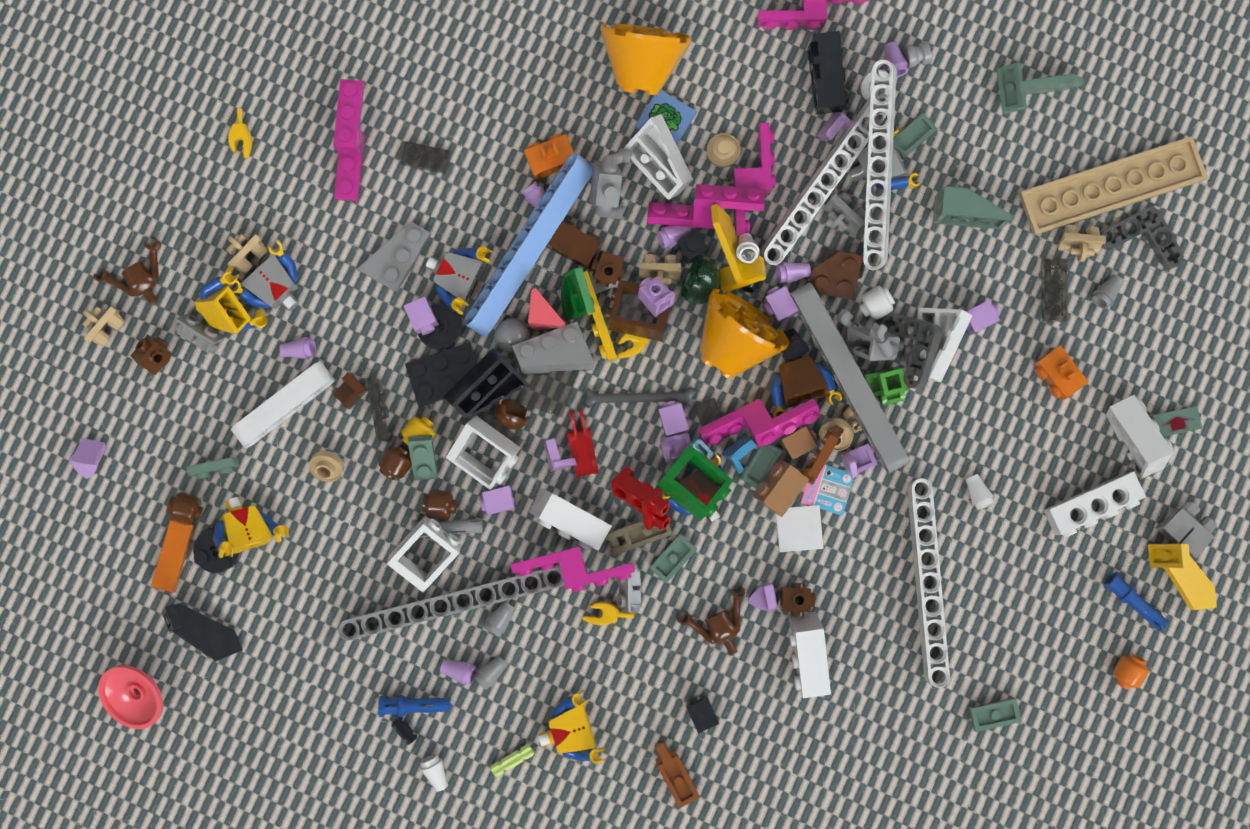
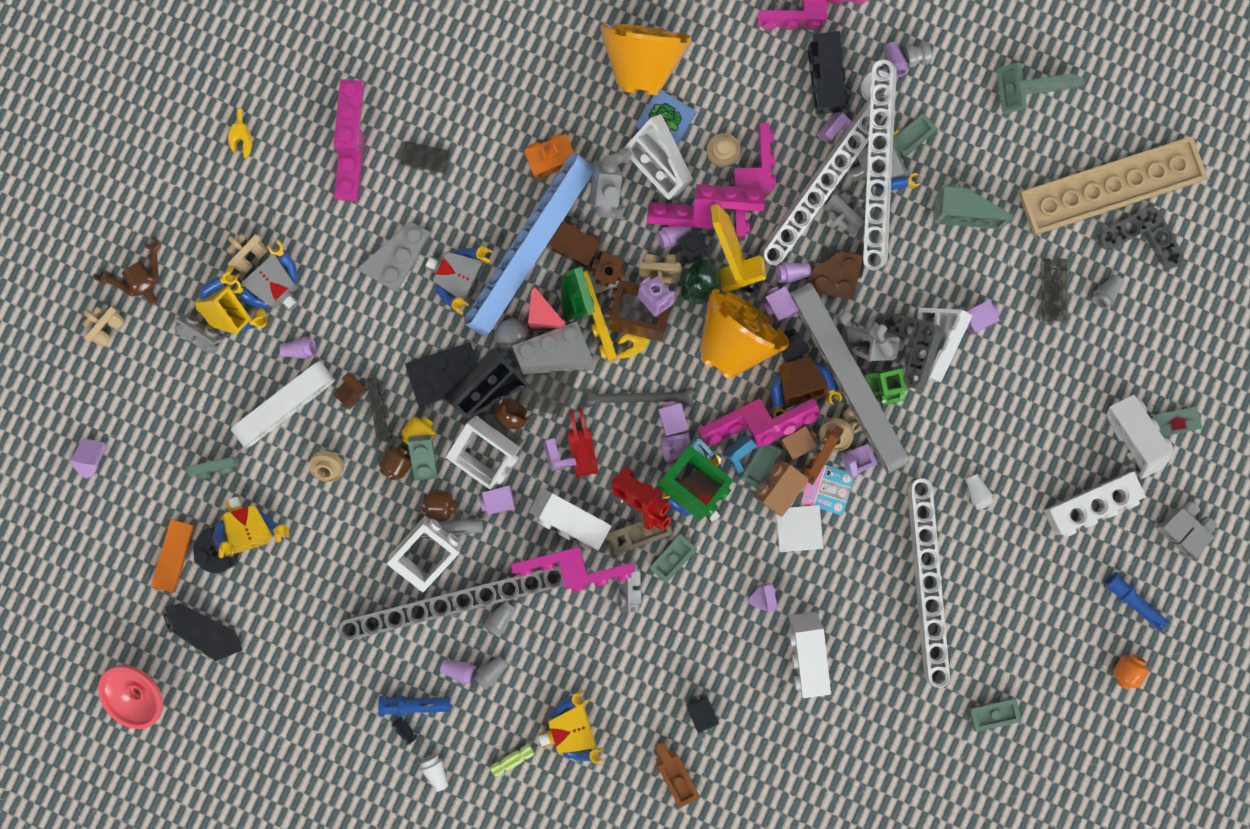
(152, 353): reddish brown brick -> none
(184, 508): reddish brown head -> none
(421, 316): lavender brick -> none
(451, 333): black plate -> none
(534, 194): lavender cone -> none
(609, 616): yellow hand -> none
(707, 412): clear smoke tile -> none
(720, 625): reddish brown piece -> none
(747, 249): white cone -> none
(788, 596): reddish brown brick -> none
(877, 302): white head -> none
(1060, 373): orange brick -> none
(1081, 244): tan hips -> none
(1185, 574): yellow piece -> none

